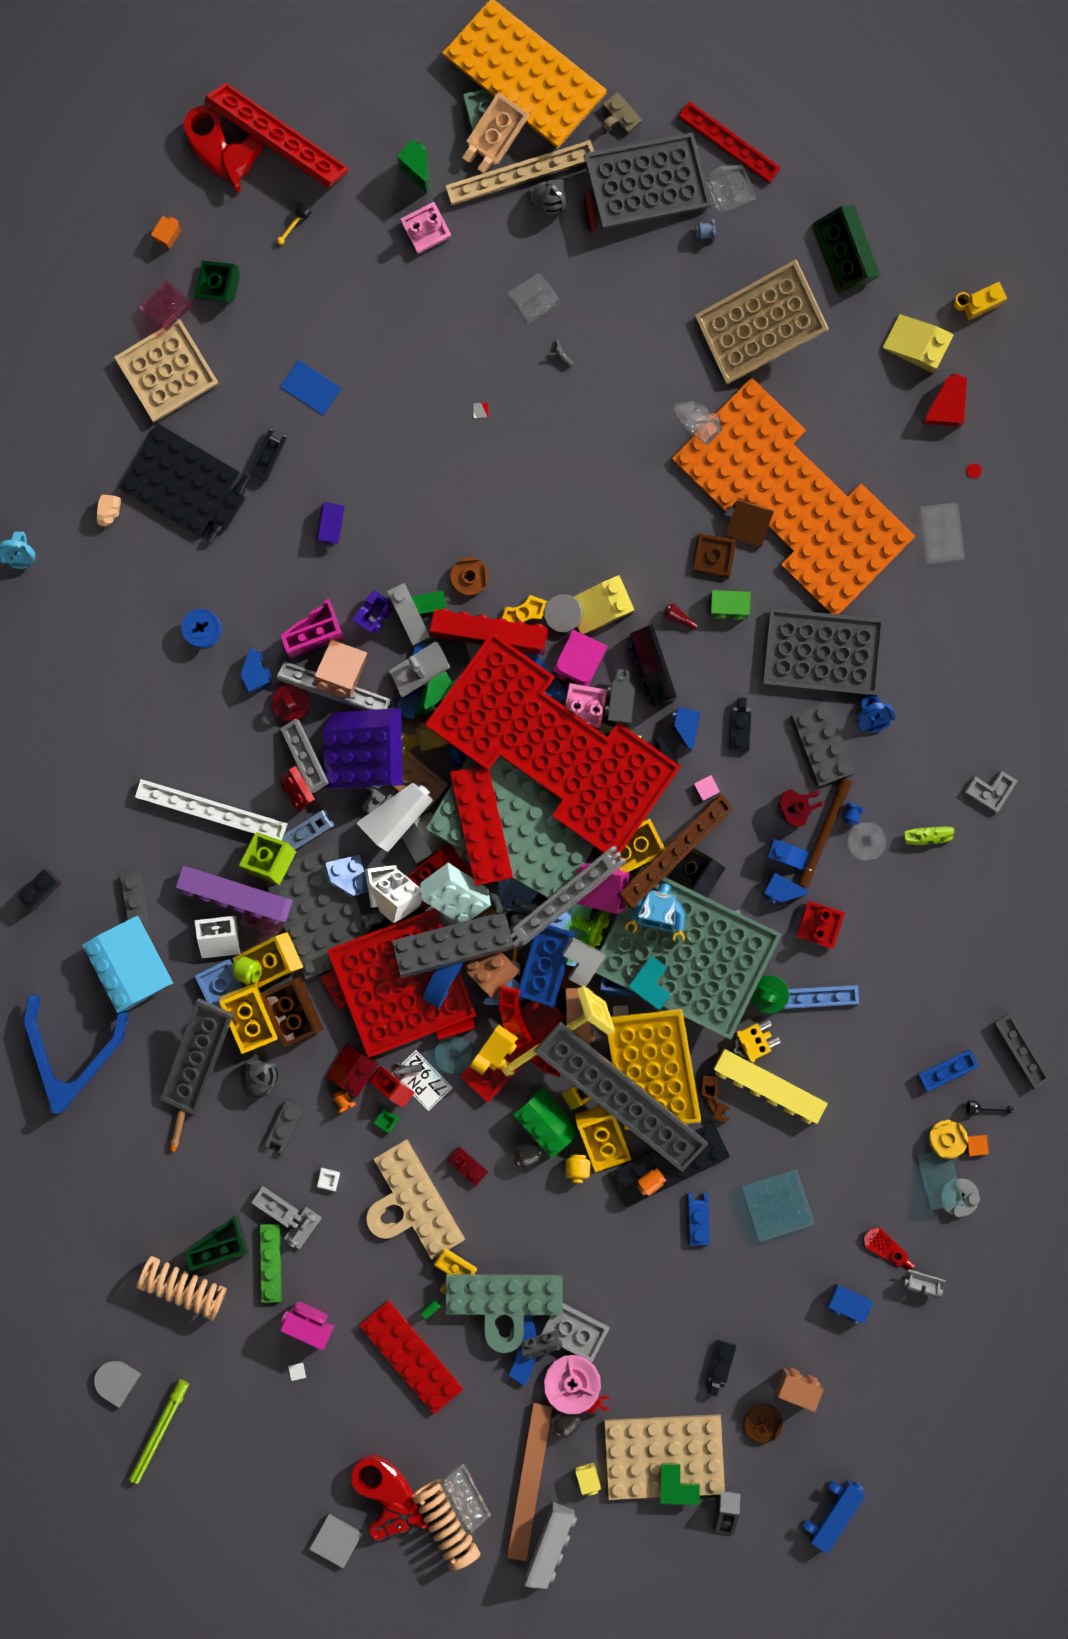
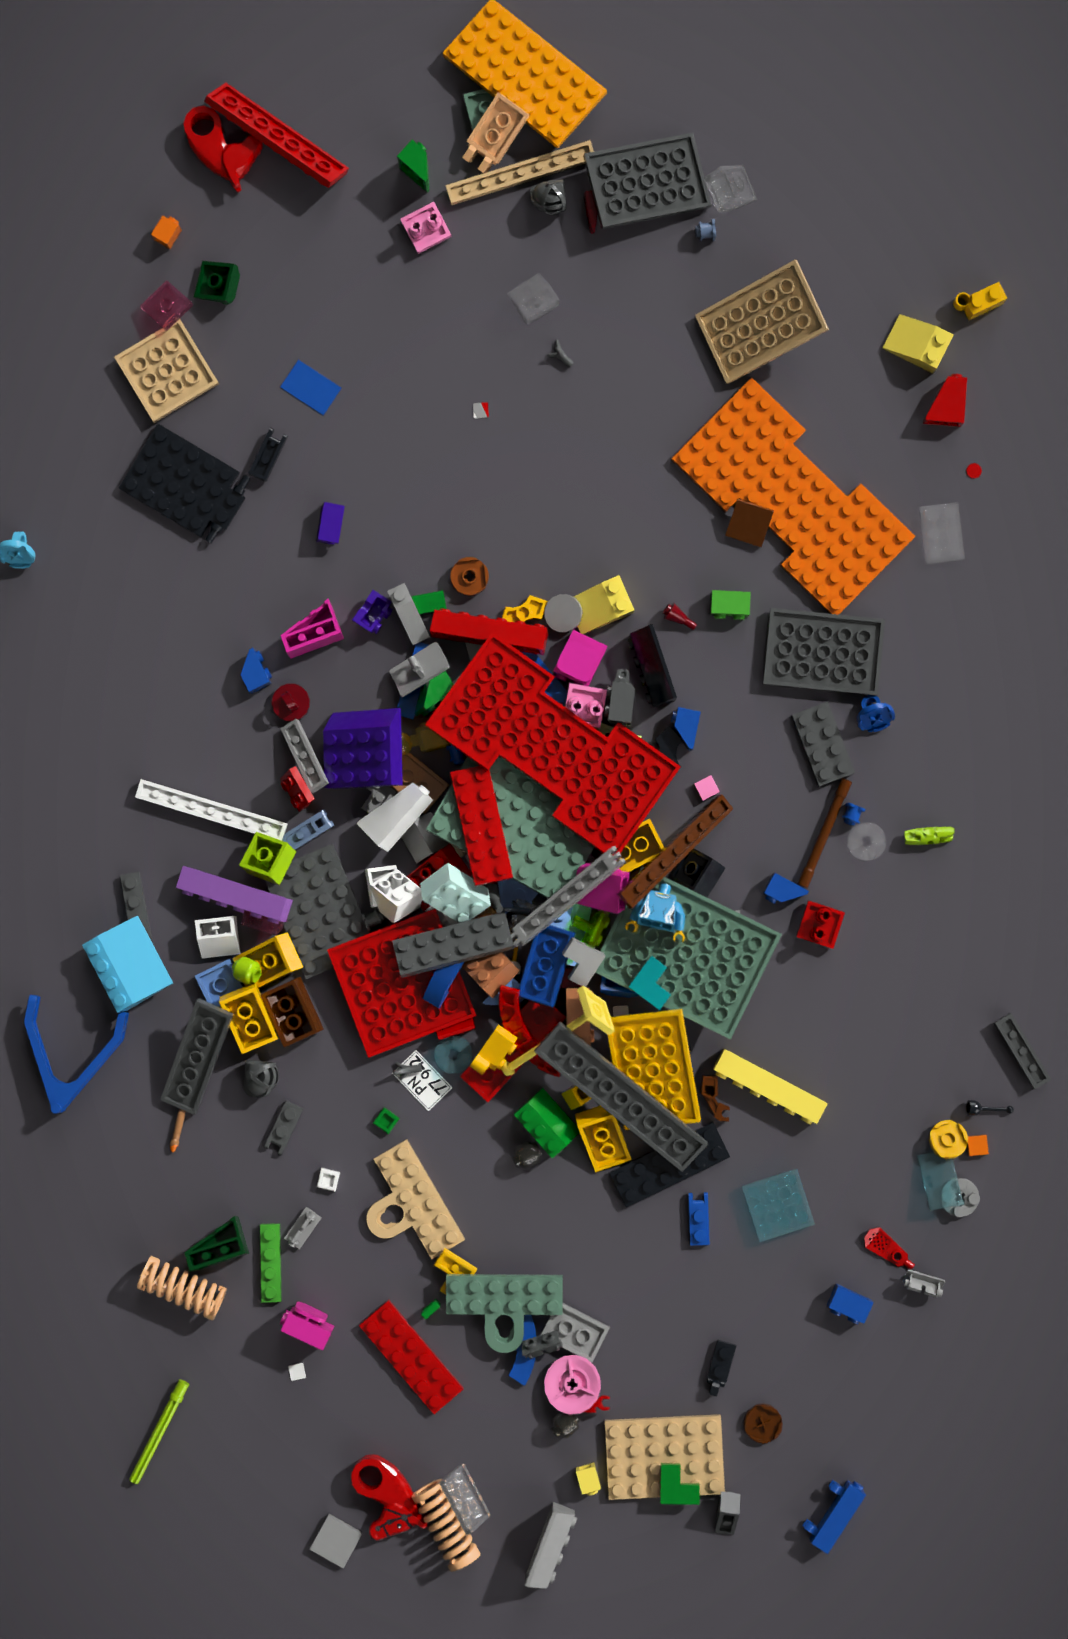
(38, 889): black brick -> none
(107, 509): light nougat rock -> none
(115, 1381): light grey tile -> none
(201, 617): blue piece -> none
(277, 1207): light grey hinge -> none
(302, 213): hinge -> none
(304, 679): light grey tile -> none
(334, 988): red plate -> none
(340, 669): brick -> none
(343, 1100): orange brick -> none
(347, 875): plate -> none
(352, 1070): dark red slope -> none
(392, 1087): red slope -> none
(467, 1166): dark red plate -> none
(529, 1481): nougat tile -> none
(577, 1168): yellow head -> none
(621, 114): dark tan plate -> none
(651, 1182): orange brick -> none
(697, 420): clear slope -> none
(714, 555): reddish brown tile -> none
(729, 142): red tile -> none
(740, 727): black hinge -> none
(748, 1042): yellow piece -> none
(771, 994): green tile -> none
(787, 854): blue slope -> none
(799, 805): dark red hinge -> none
(799, 1389): nougat brick -> none
(823, 996): medium blue tile -> none
(846, 248): dark green slope -> none
(948, 1070): blue plate -> none
(994, 795): light grey tile -> none

